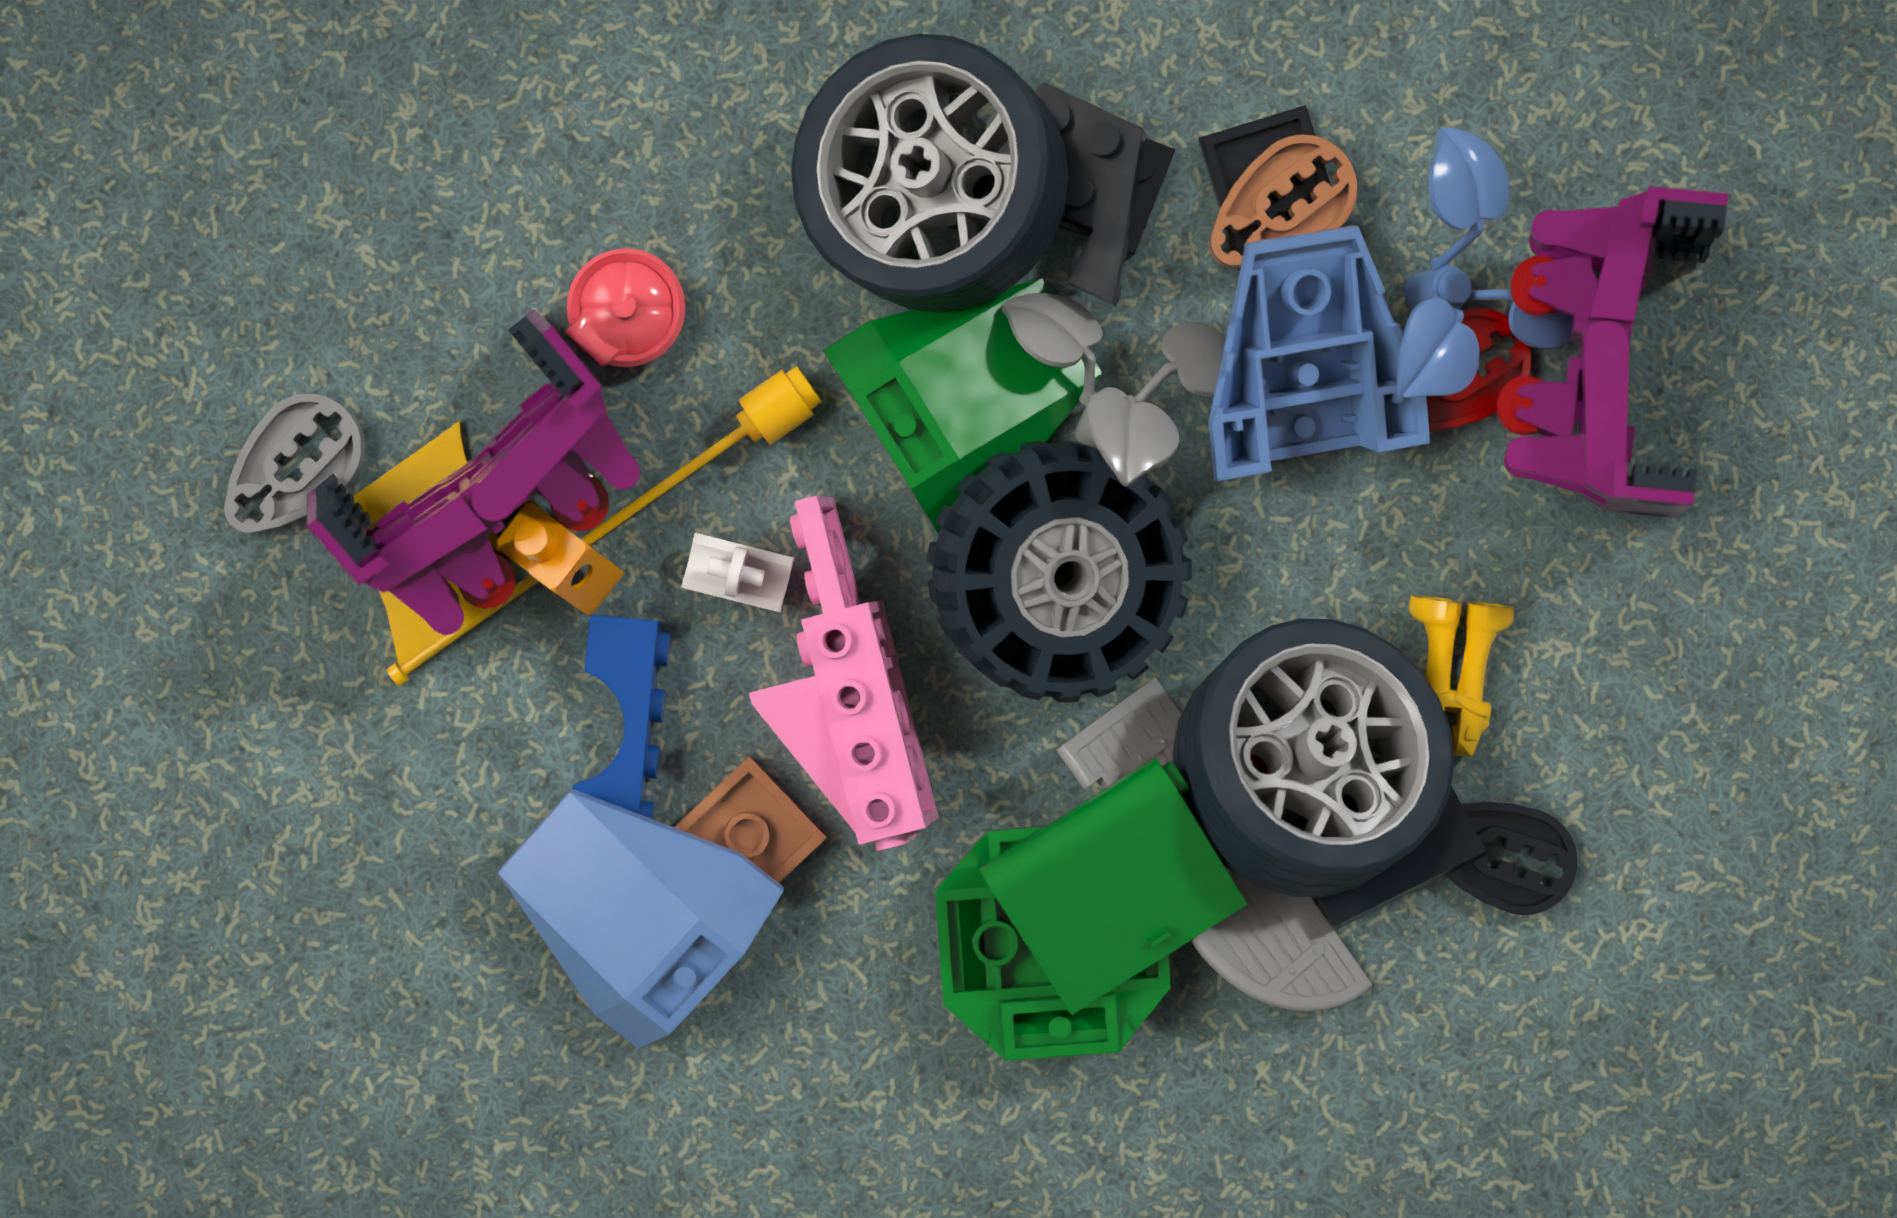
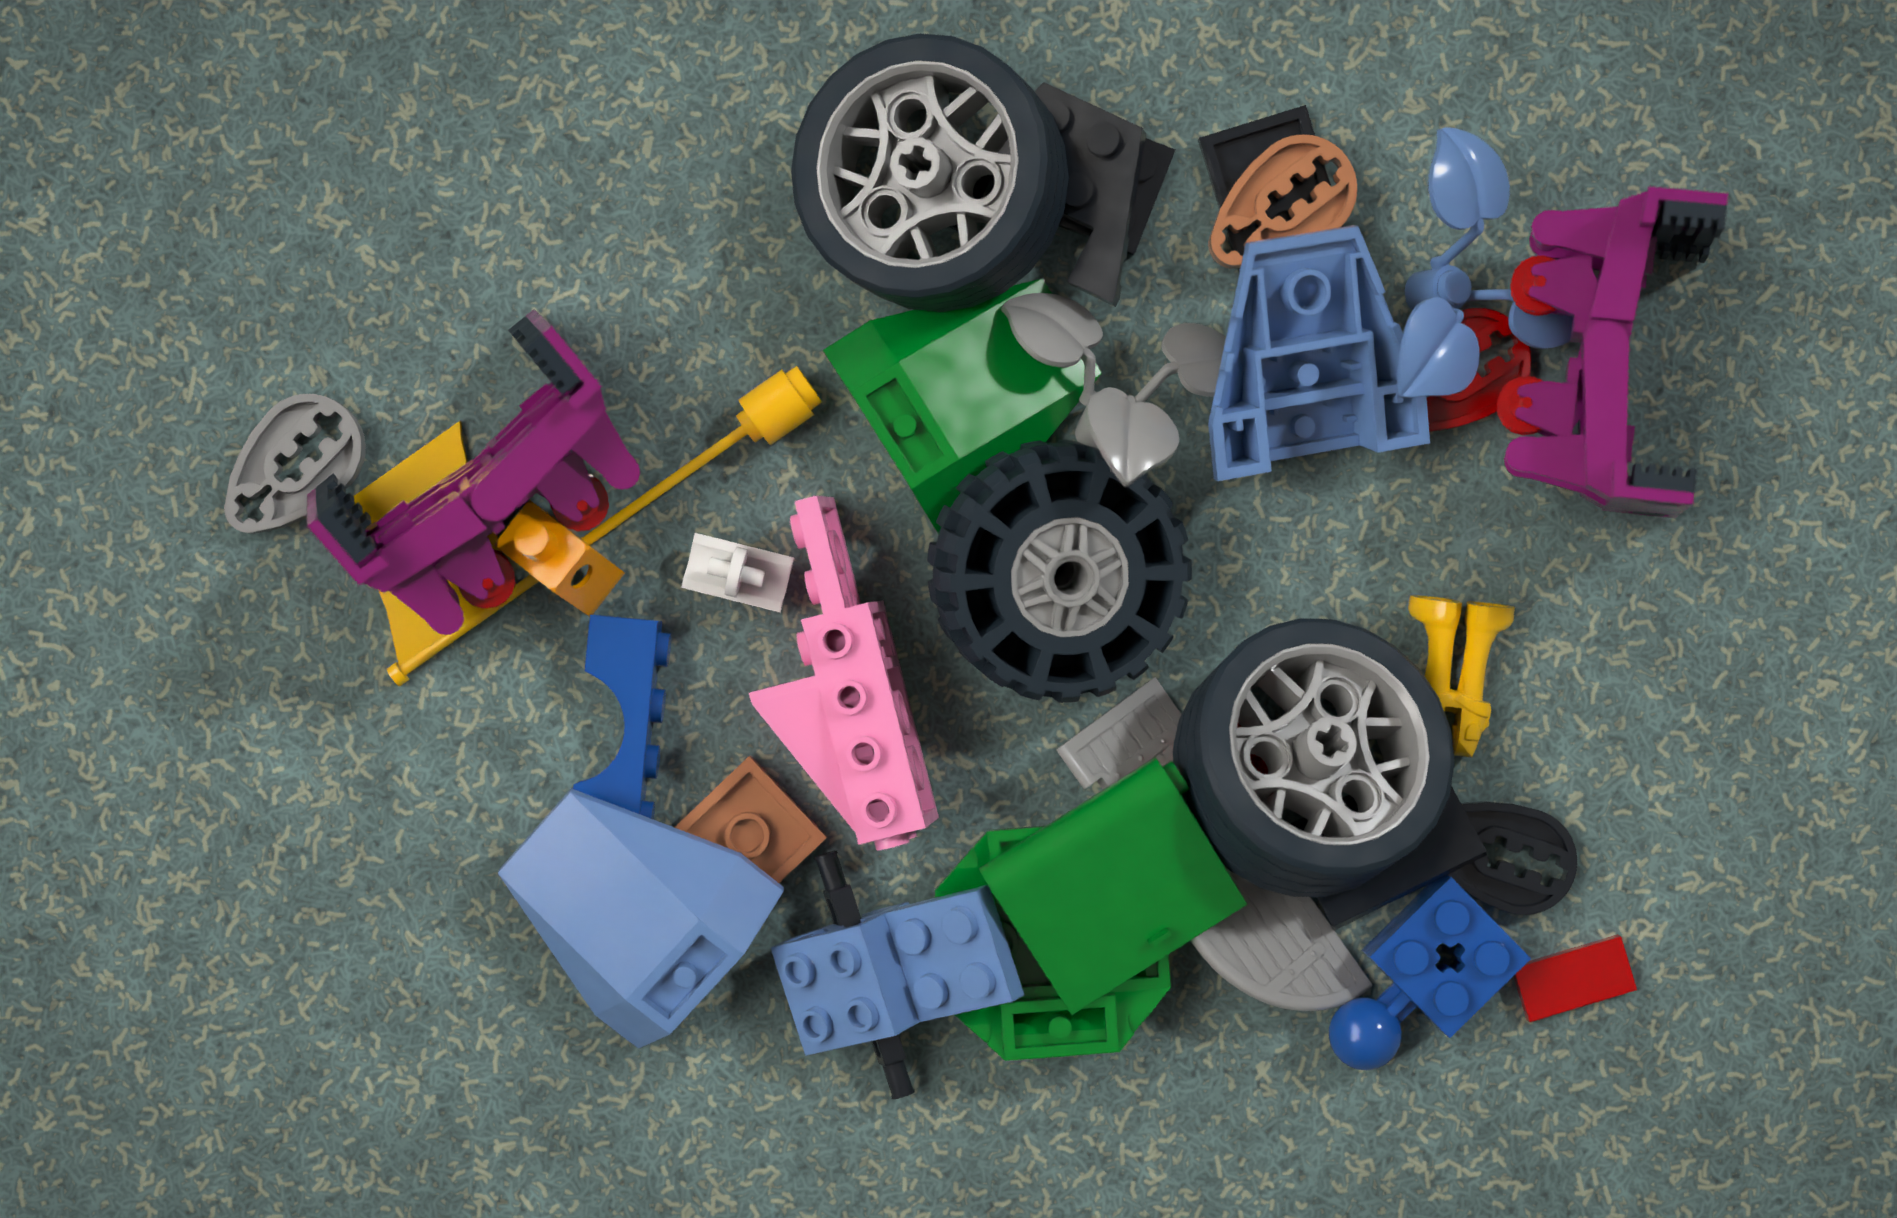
(625, 308): coral piece -> none
(893, 969): none -> medium blue piece
(1368, 1030): none -> blue brick
(1574, 978): none -> red tile

